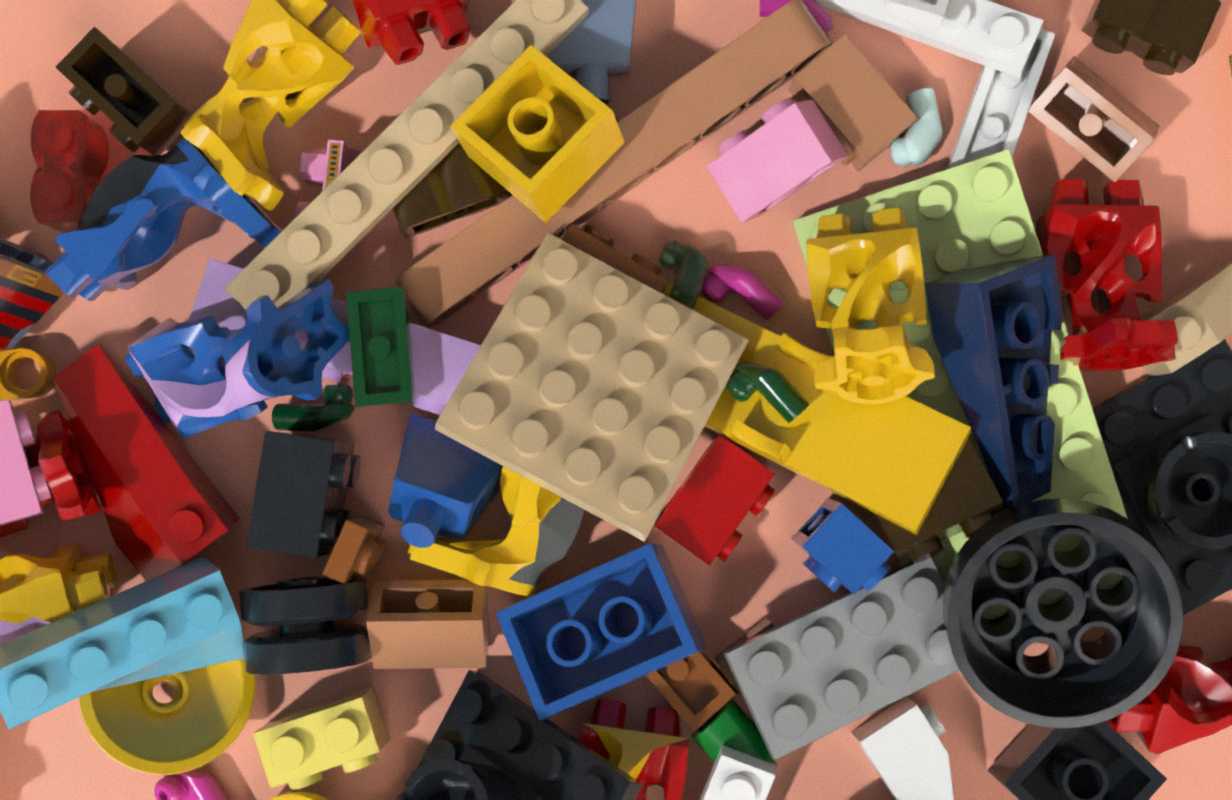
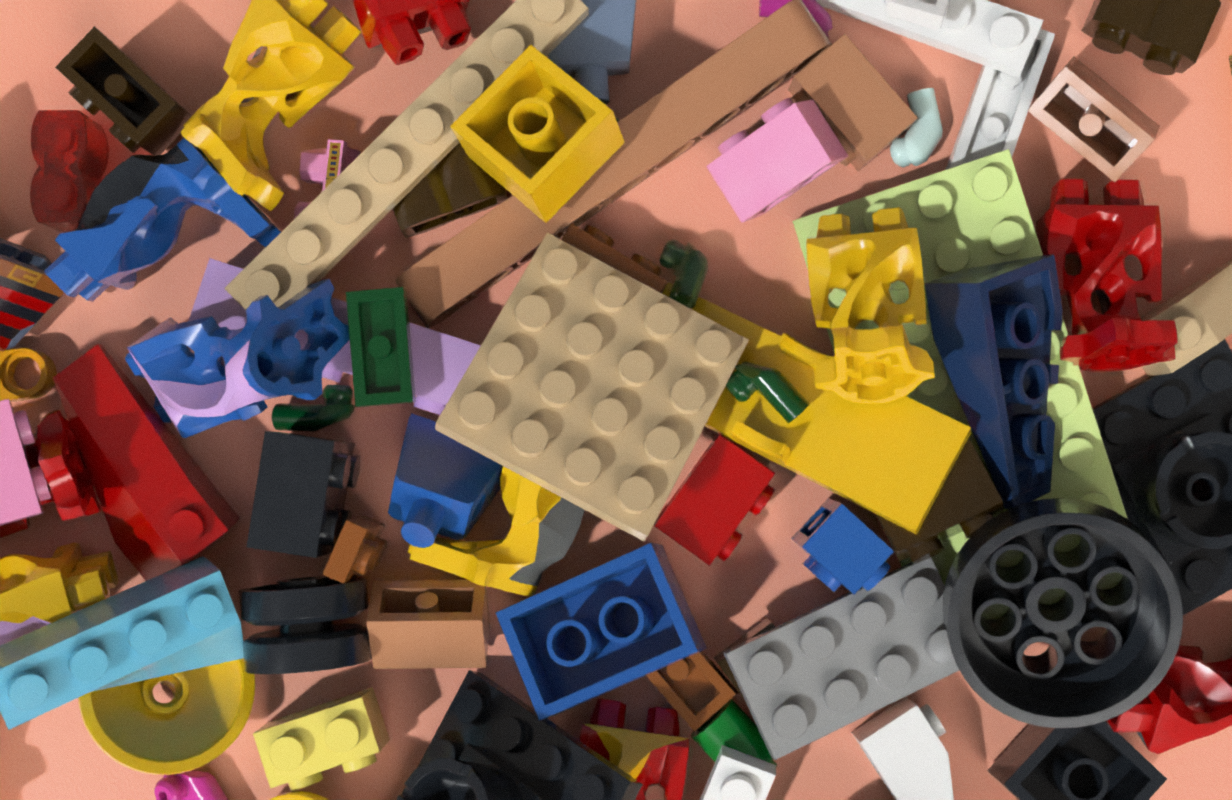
(744, 283): dark pink arm -> none

